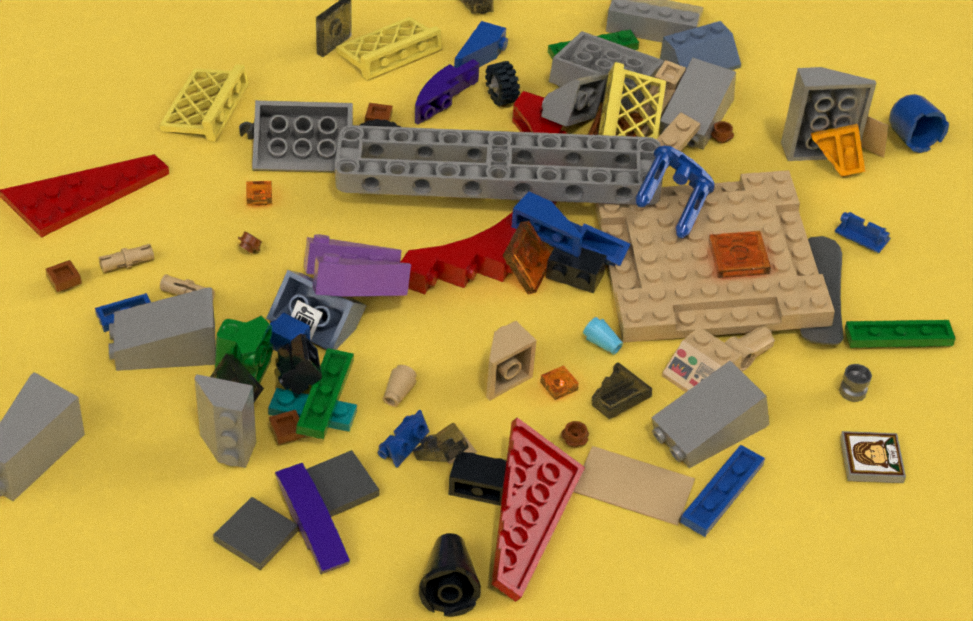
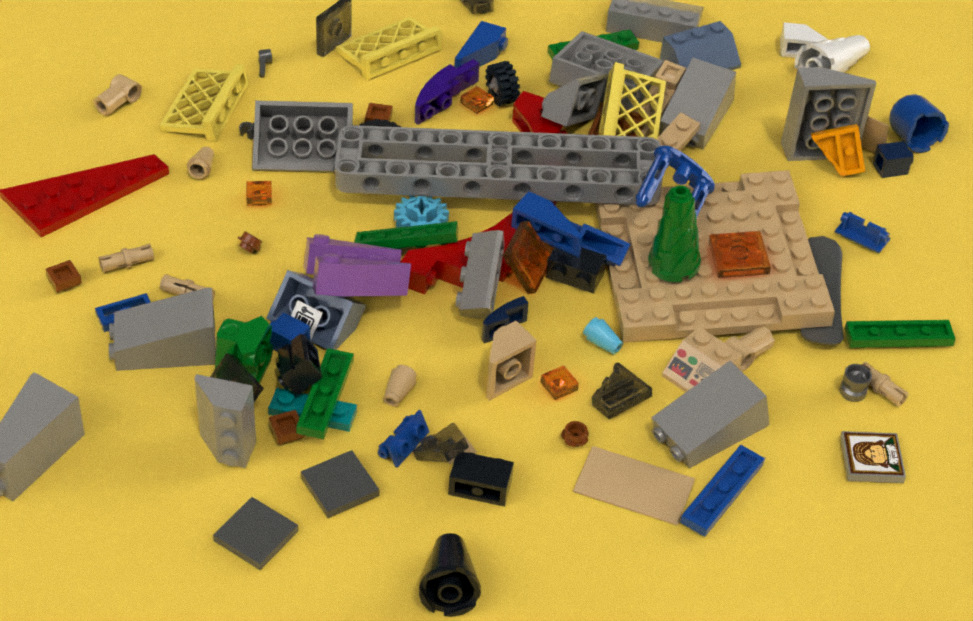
(120, 91): none -> tan piece
(200, 164): none -> tan cone
(265, 56): none -> dark grey hand
(312, 518): dark purple slope -> none
(411, 236): none -> green plate
(420, 211): none -> medium azure gear
(476, 99): none -> clear orange plate
(481, 274): none -> light grey slope
(511, 311): none -> dark blue slope
(533, 499): wing -> none
(677, 238): none -> green cone
(722, 131): dark orange plate -> none
(795, 37): none -> white slope
(833, 54): none -> white cone
(882, 384): none -> tan pin
(893, 159): none -> dark blue brick

